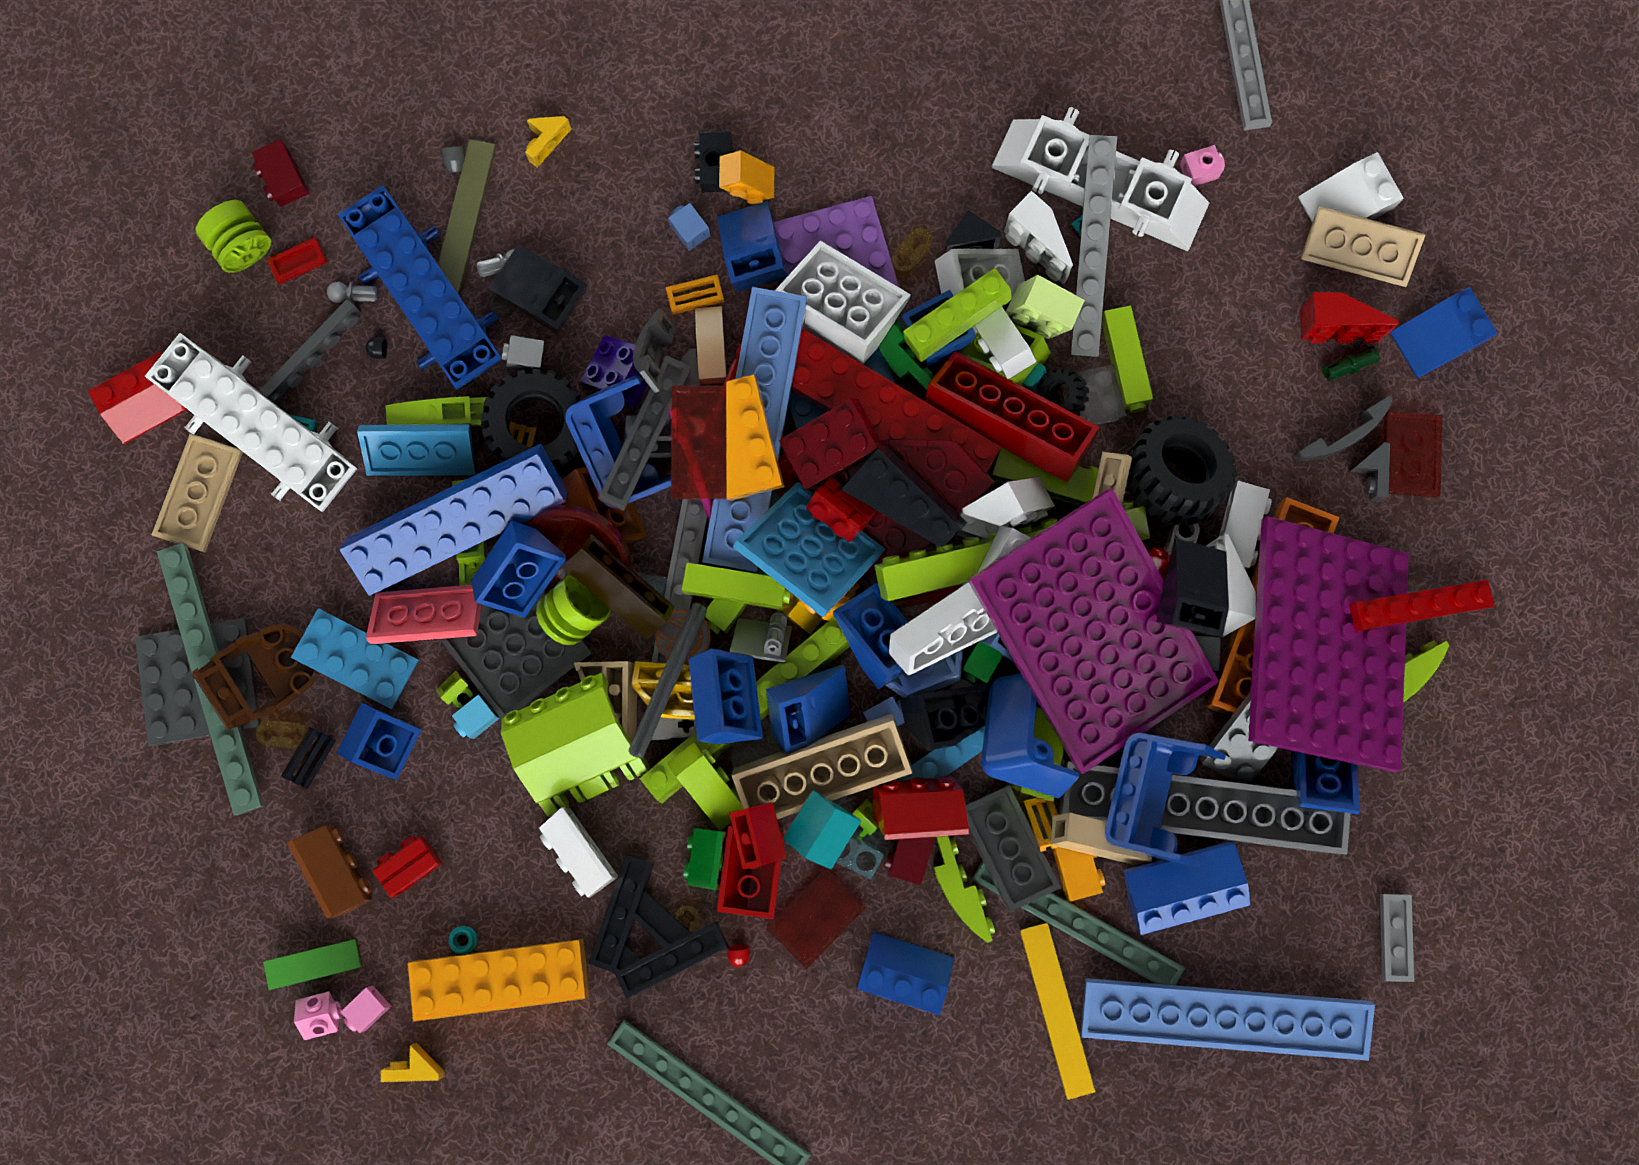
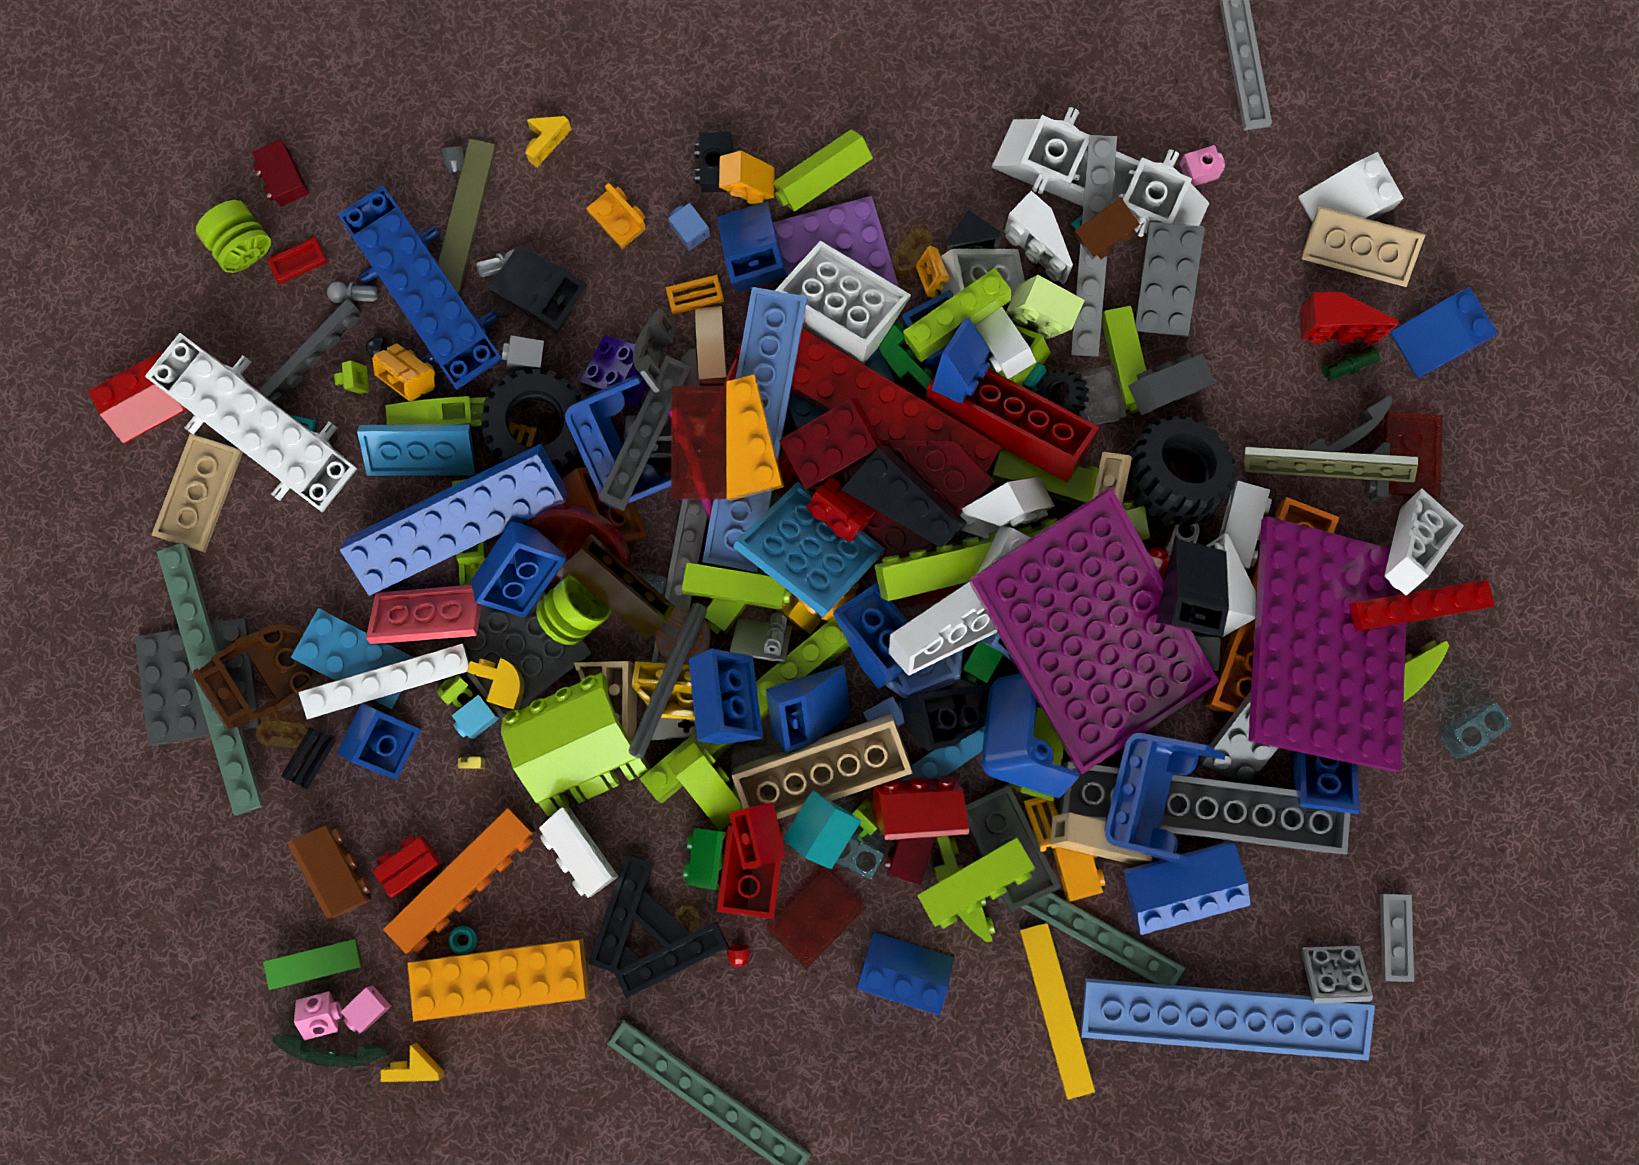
(297, 1047): none -> clear green slope
(353, 377): none -> lime tile
(384, 681): none -> white plate
(404, 372): none -> light orange brick
(459, 881): none -> orange brick
(471, 763): none -> light yellow tile
(507, 682): none -> yellow brick
(617, 216): none -> light orange bracket
(822, 170): none -> lime brick
(935, 268): none -> light orange tile
(962, 364): none -> blue slope
(976, 882): none -> lime brick
(1106, 229): none -> reddish brown brick
(1168, 278): none -> dark grey plate
(1171, 382): none -> dark grey brick
(1330, 464): none -> olive tile
(1336, 974): none -> light grey tile
(1419, 541): none -> white wedge
(1452, 733): none -> clear light blue piece

